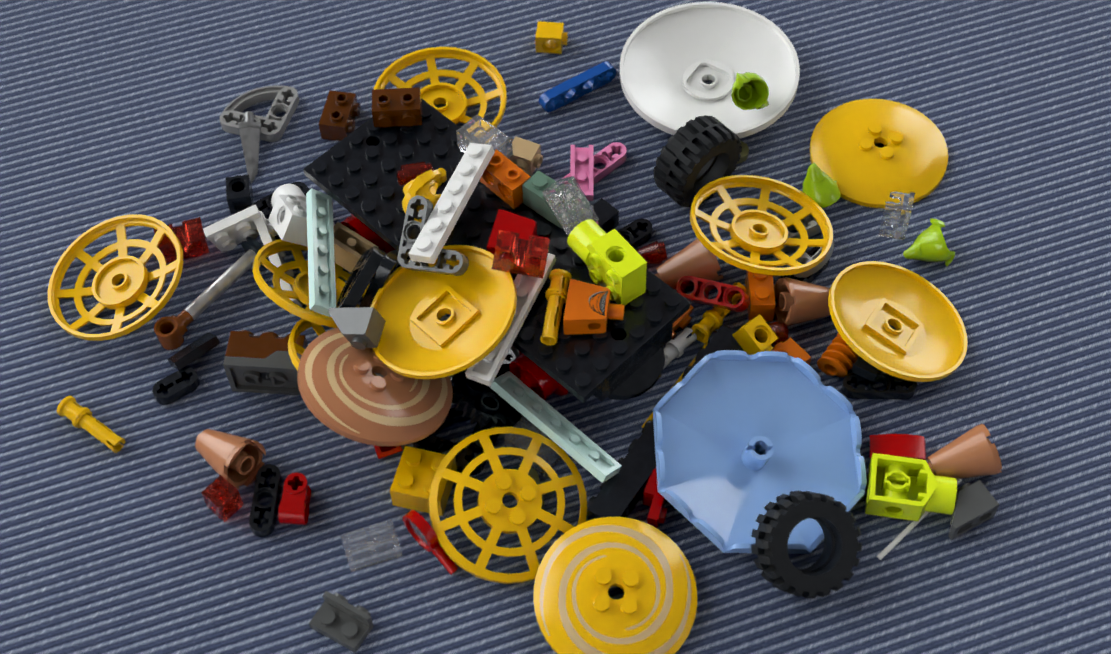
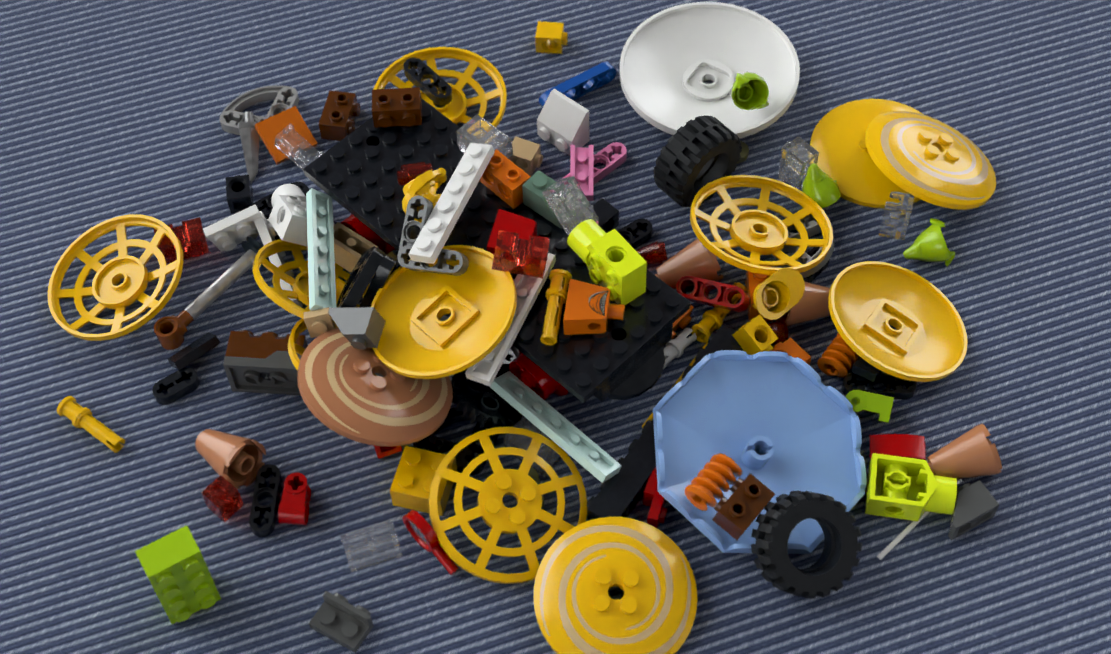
(178, 574): none -> lime brick
(273, 125): none -> orange tile
(296, 147): none -> clear hinge
(318, 322): none -> tan plate
(426, 72): none -> black beam
(563, 122): none -> white slope
(712, 481): none -> orange piece
(743, 505): none -> reddish brown brick
(778, 293): none -> yellow piece
(795, 160): none -> clear brick
(871, 403): none -> lime leg
(930, 160): none -> yellow dish

